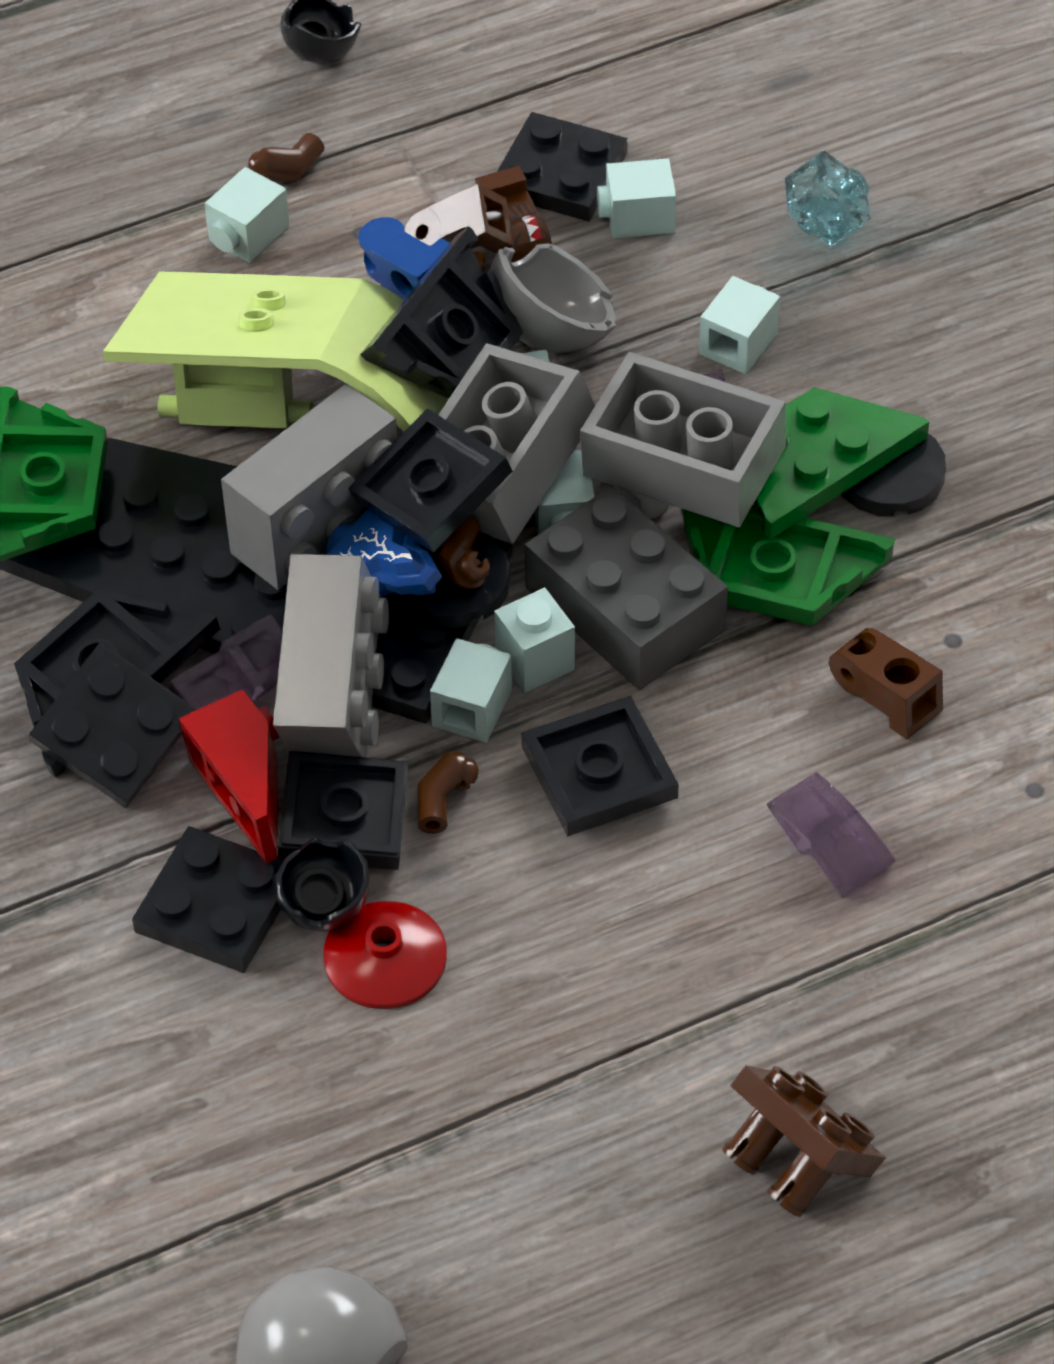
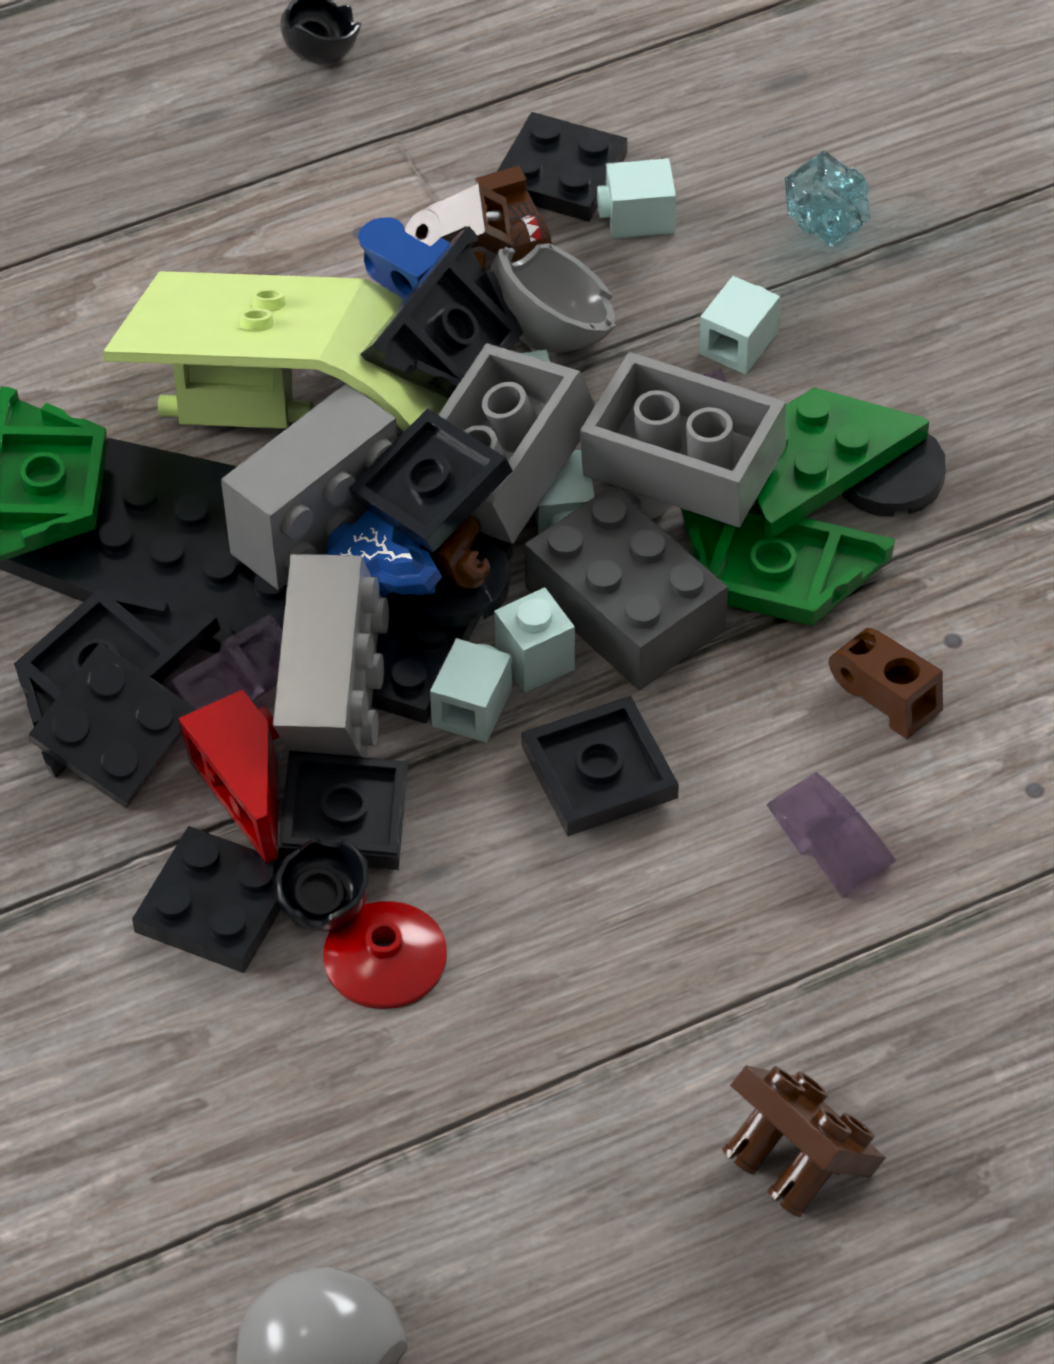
(247, 214): light aqua brick -> none
(287, 164): reddish brown arm -> none
(437, 783): reddish brown arm -> none

